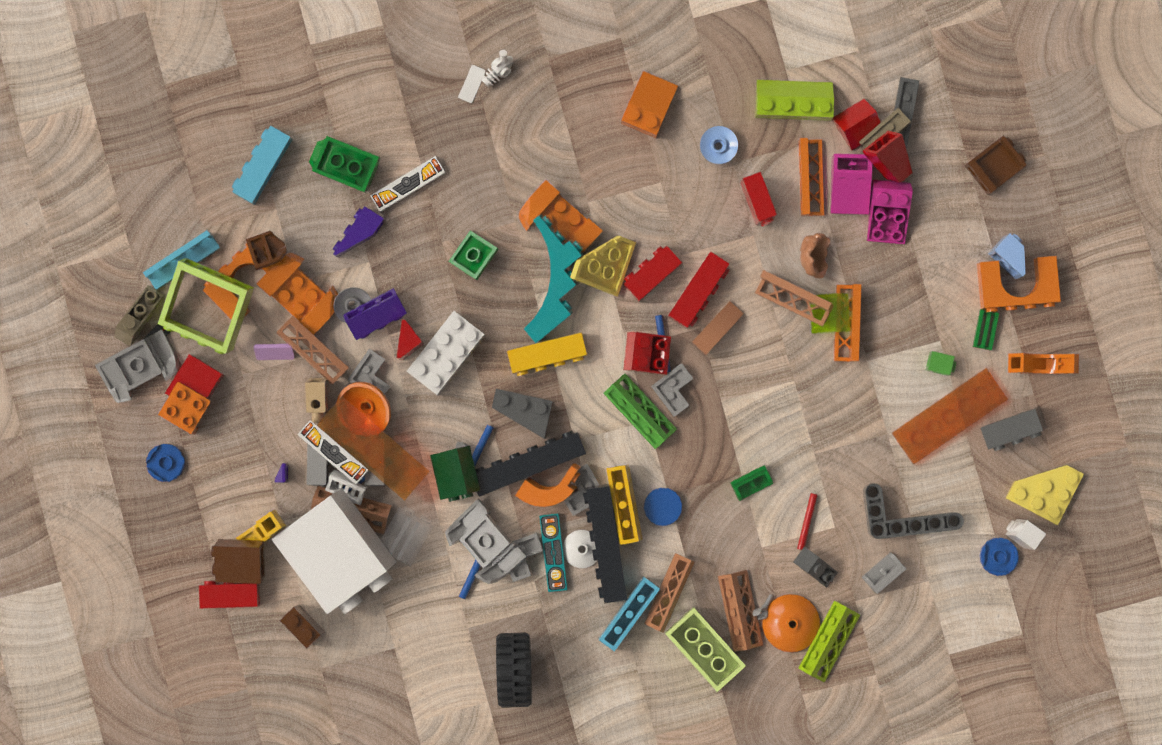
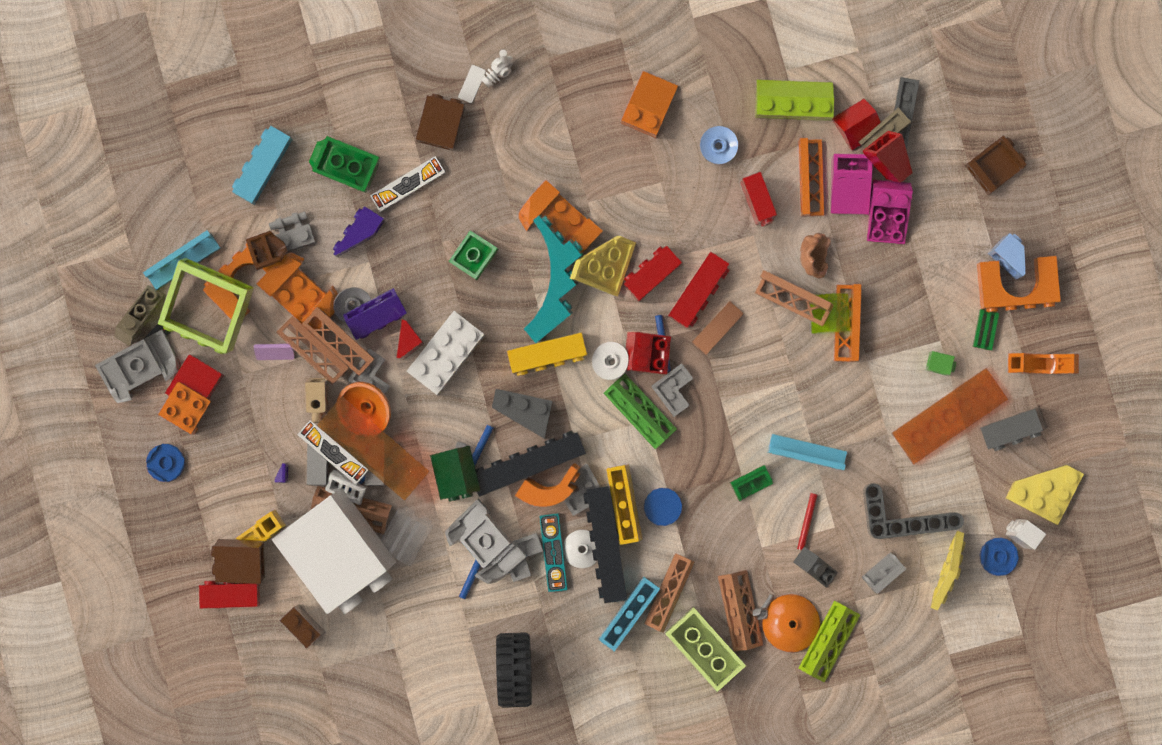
(296, 237): none -> light grey plate
(343, 336): none -> nougat fence
(440, 122): none -> reddish brown brick
(603, 356): none -> white dish
(807, 452): none -> medium azure fence
(949, 571): none -> light yellow plate

